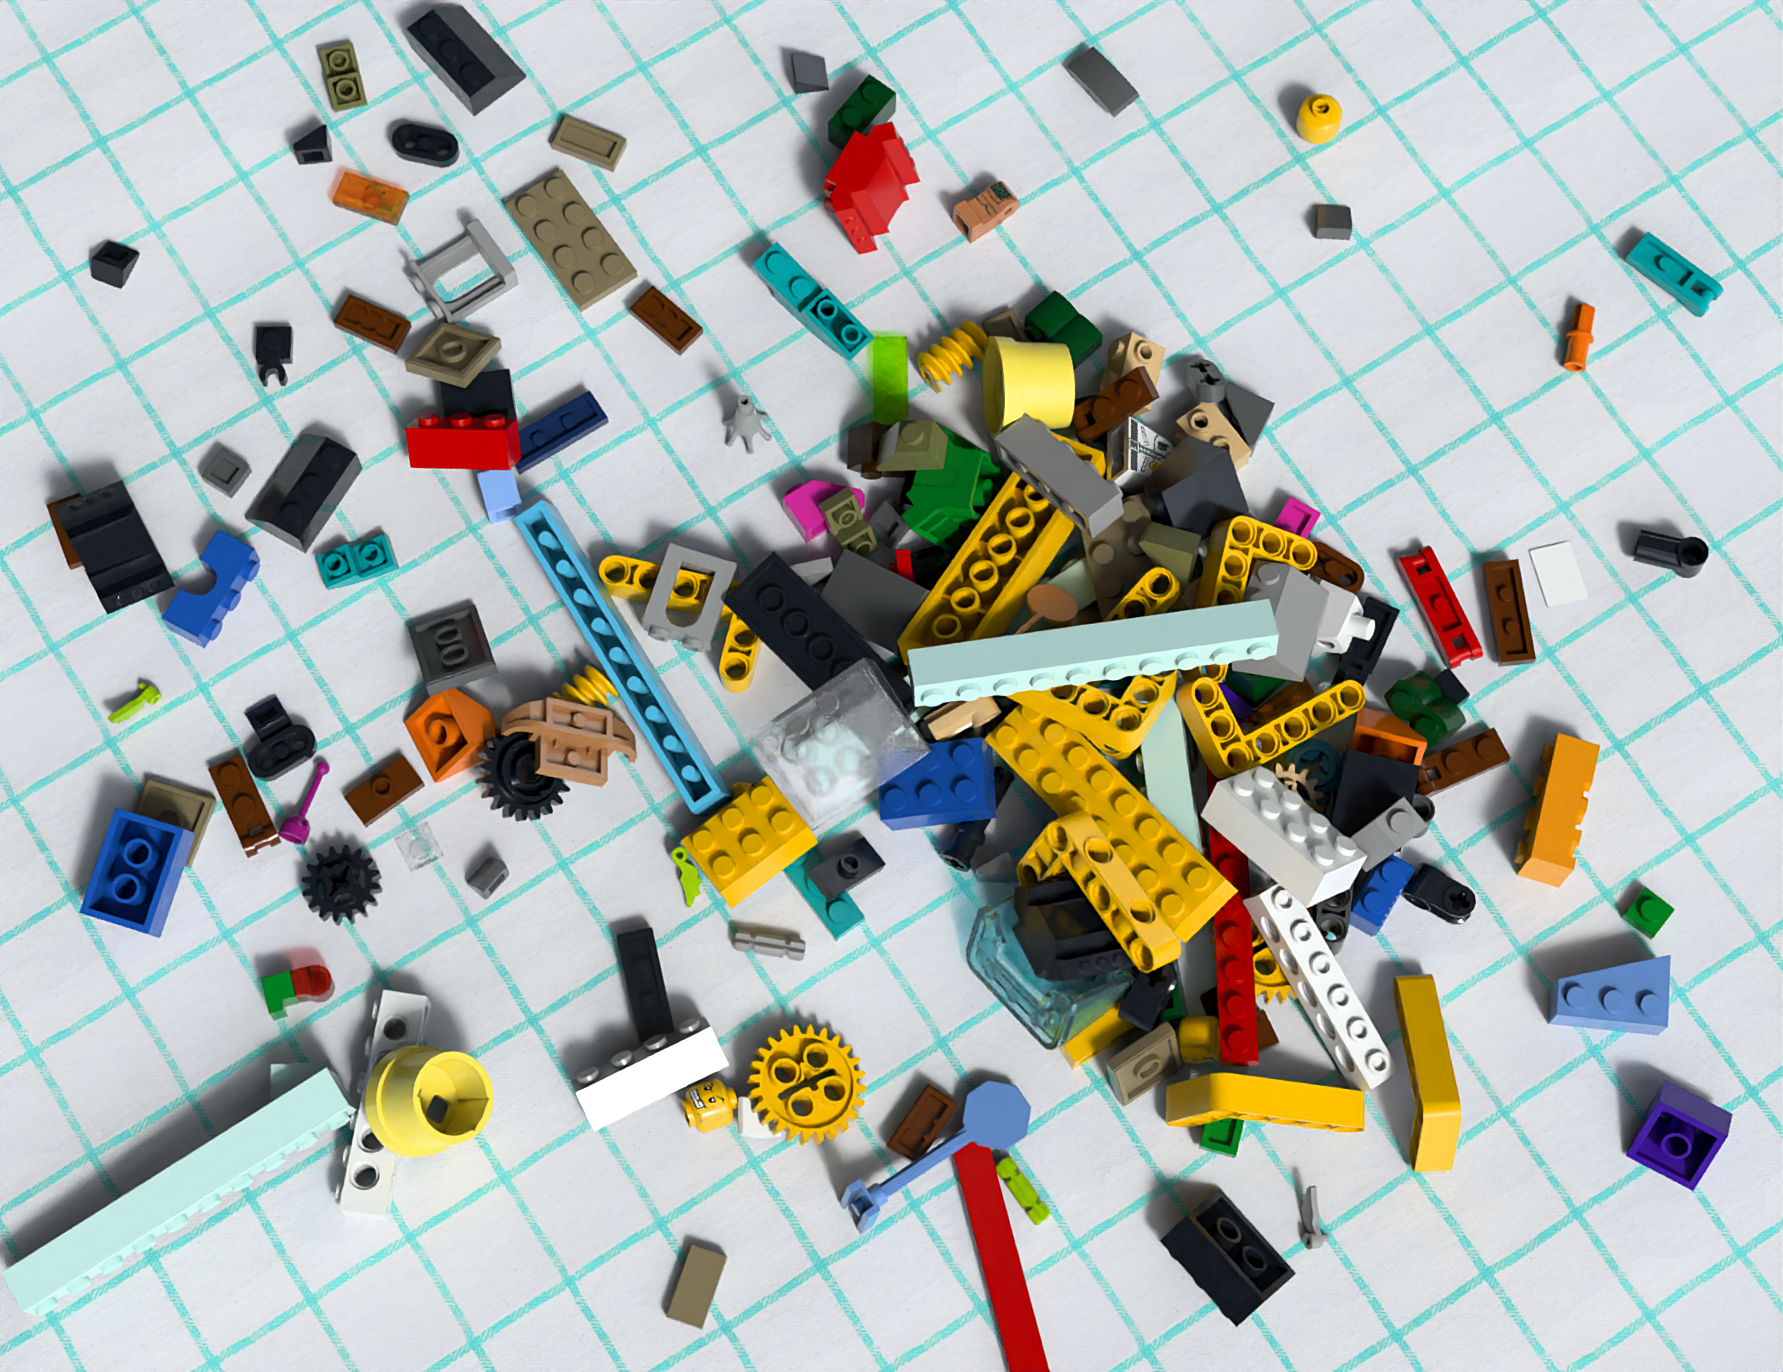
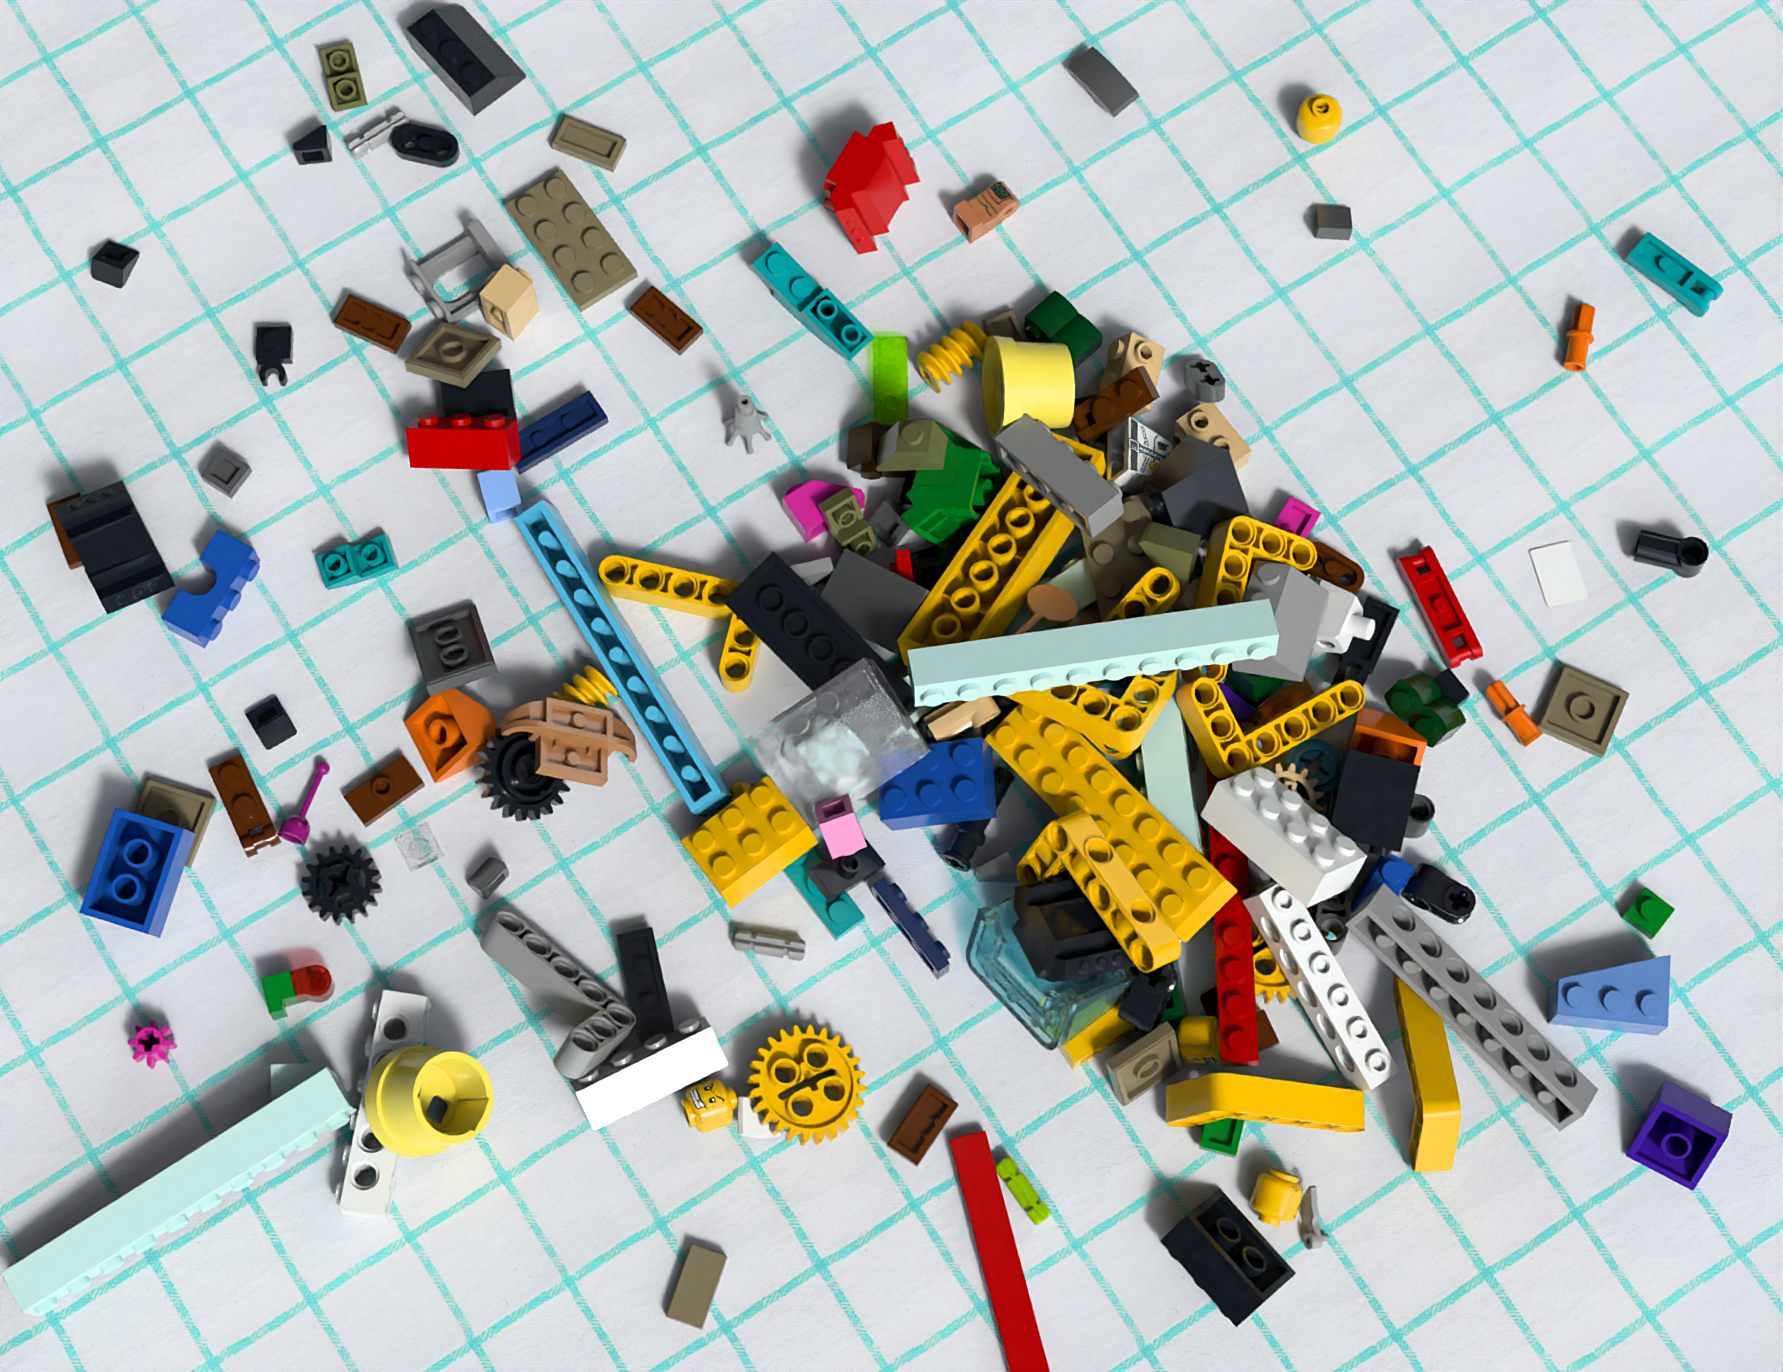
(146, 1036): none -> dark pink gear
(149, 694): lime piece -> none
(281, 751): black plate -> none
(306, 490): black slope -> none
(371, 198): clear orange plate -> none
(376, 135): none -> light grey axle
(509, 300): none -> tan brick
(596, 1014): none -> light grey beam
(689, 875): lime piece -> none
(701, 633): light grey panel -> none
(809, 73): black slope -> none
(840, 826): none -> bright pink brick
(867, 107): dark green brick -> none
(912, 927): none -> dark blue plate
(993, 1117): medium blue piece -> none
(1247, 413): dark grey slope -> none
(1276, 1197): none -> yellow head
(1388, 832): light grey slope -> none
(1462, 762): reddish brown plate -> none
(1472, 1007): none -> light grey brick
(1508, 613): reddish brown plate -> none
(1512, 712): none -> orange axle
(1558, 809): light orange wedge -> none
(1582, 711): none -> dark tan tile

